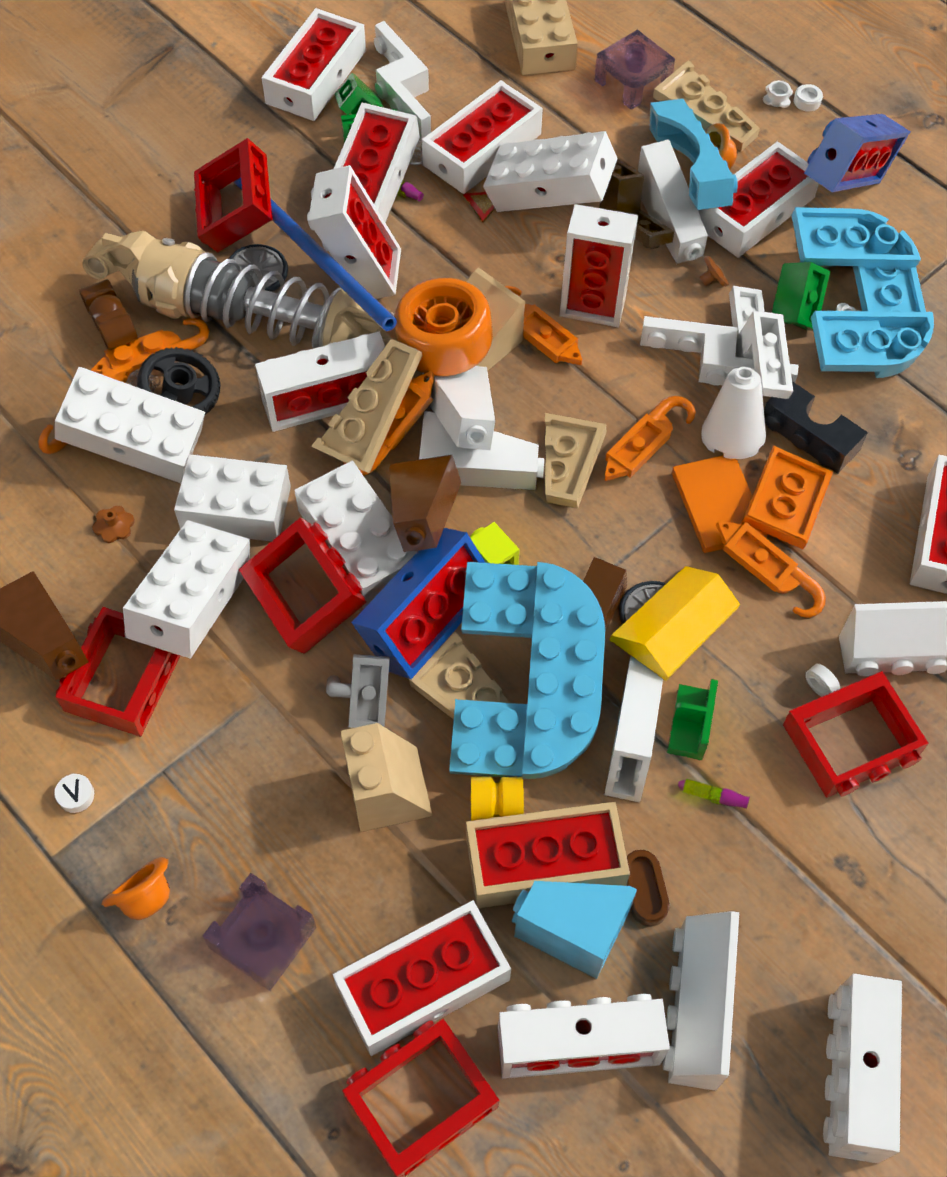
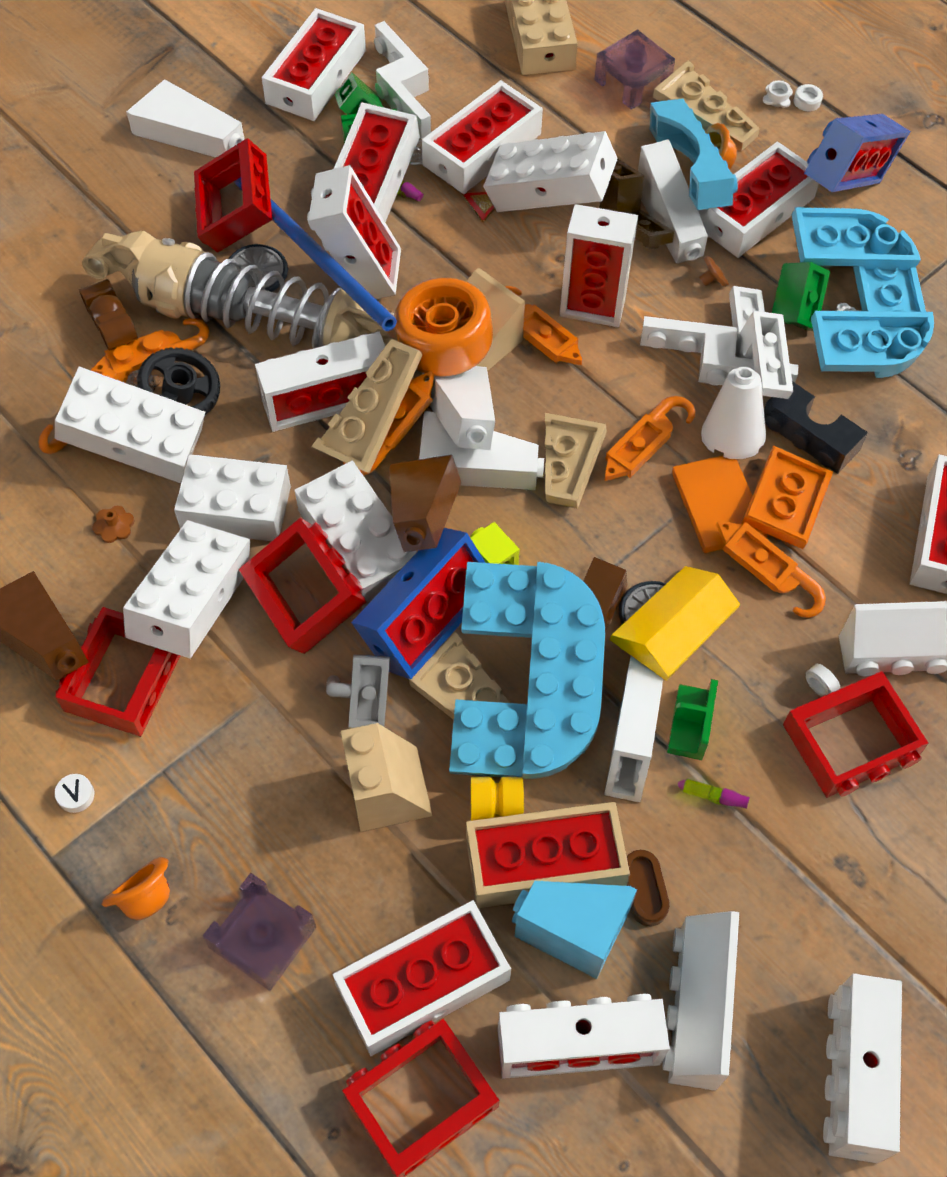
(183, 121): none -> white slope

